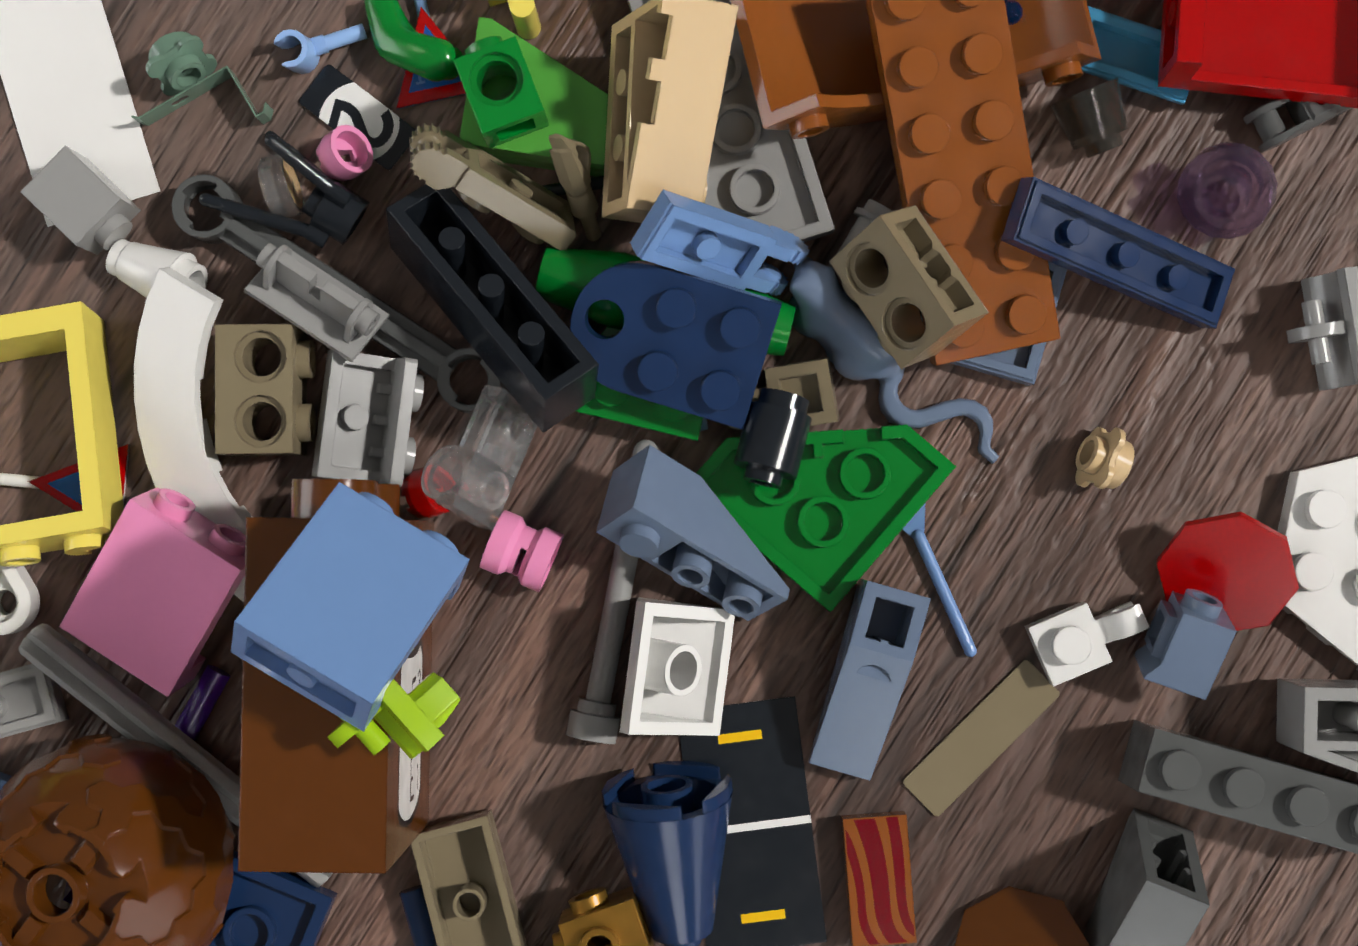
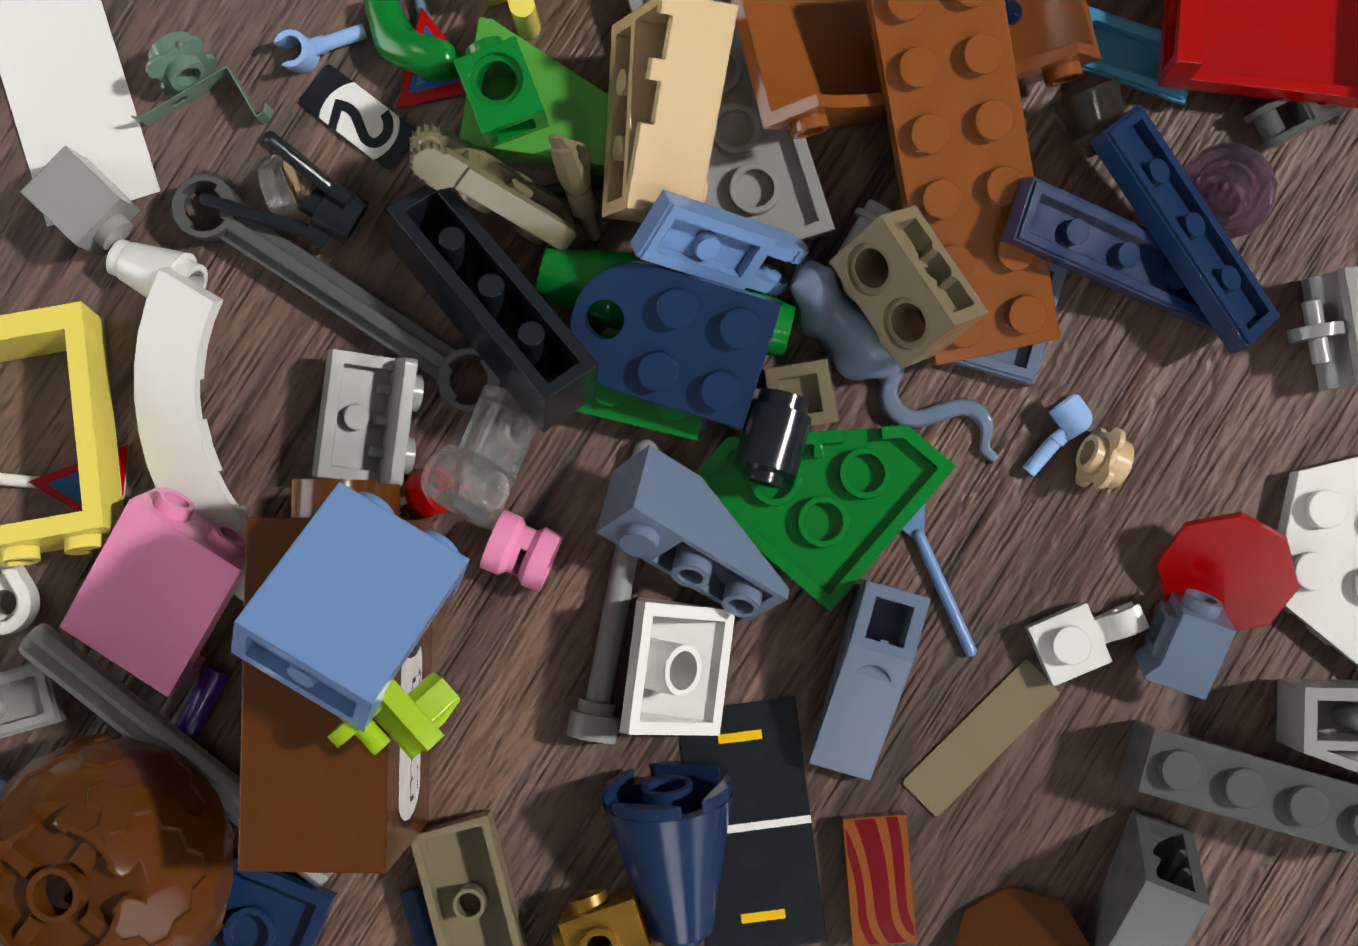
(244, 393): dark tan brick -> none
(315, 301): light grey hinge -> none
(340, 142): bright pink hinge -> none
(1072, 419): none -> light blue hand
(1185, 229): none -> dark blue tile

